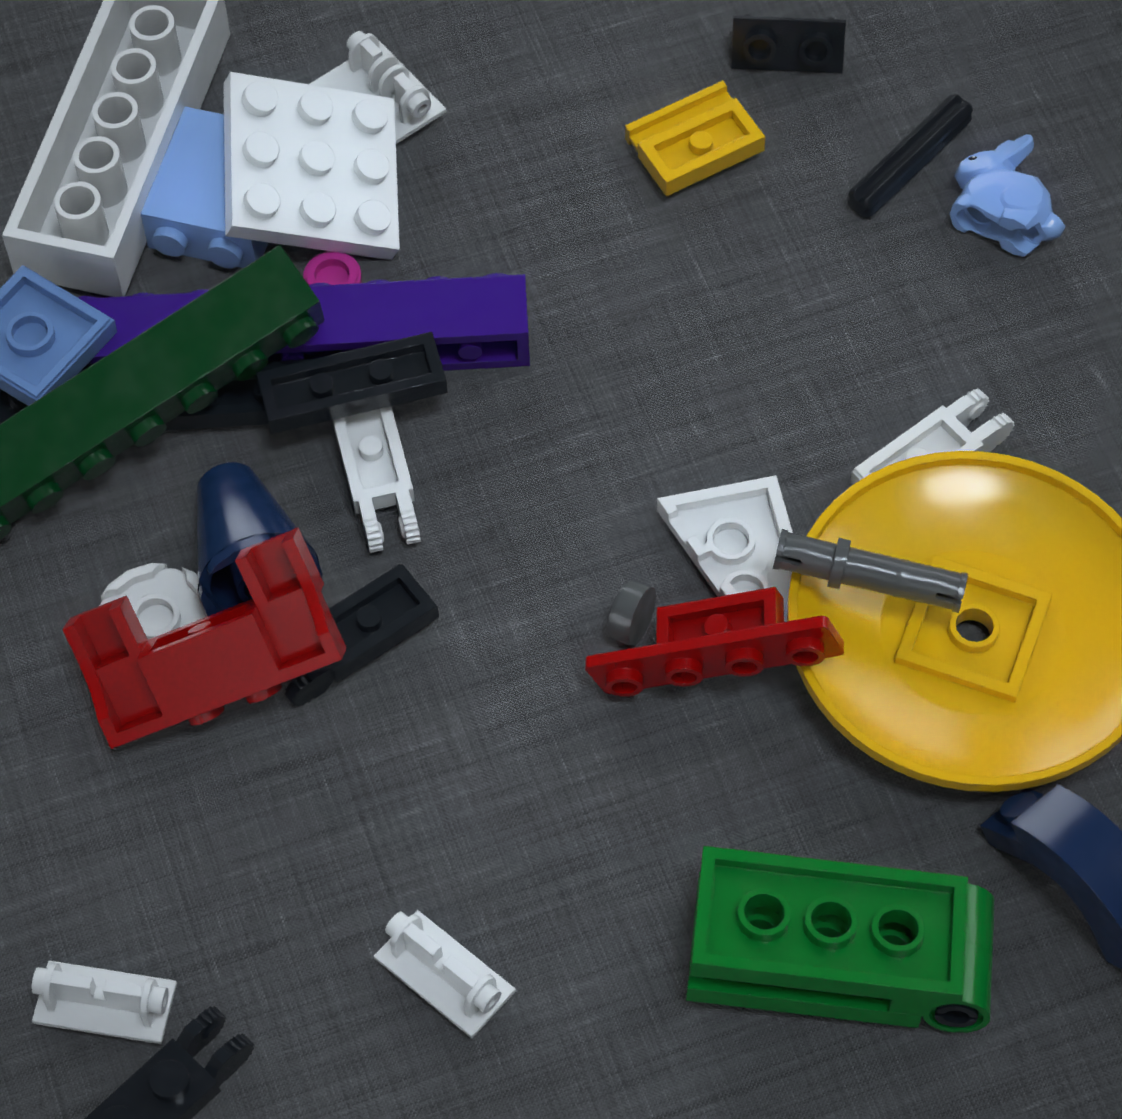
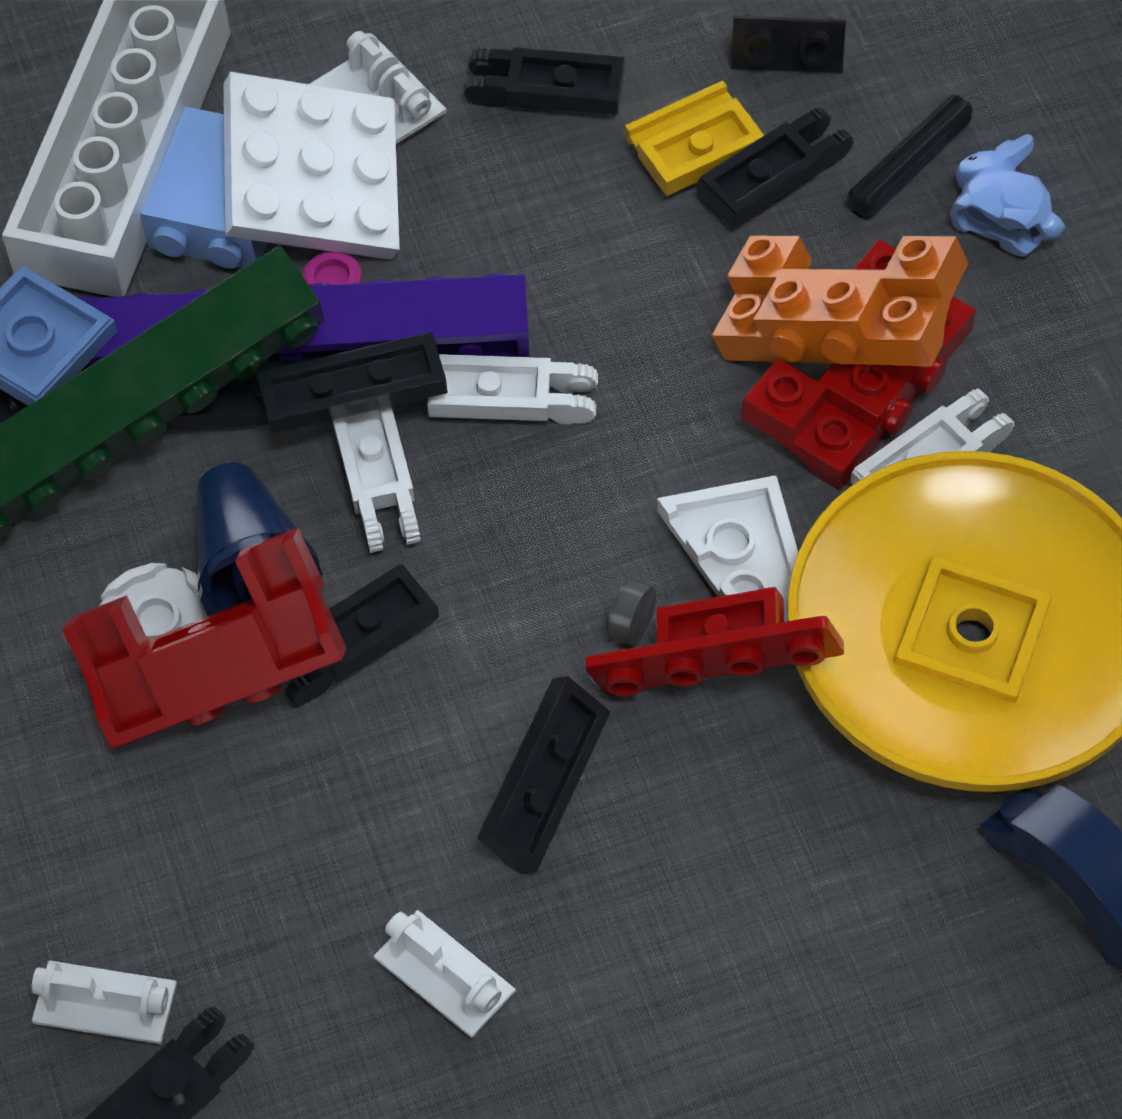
(515, 389): none -> white hinge
(544, 775): none -> black plate
(545, 79): none -> black hinge
(772, 167): none -> black hinge
(837, 313): none -> orange bracket
(841, 941): green hinge -> none
(852, 406): none -> red bracket
(869, 570): dark grey pin -> none

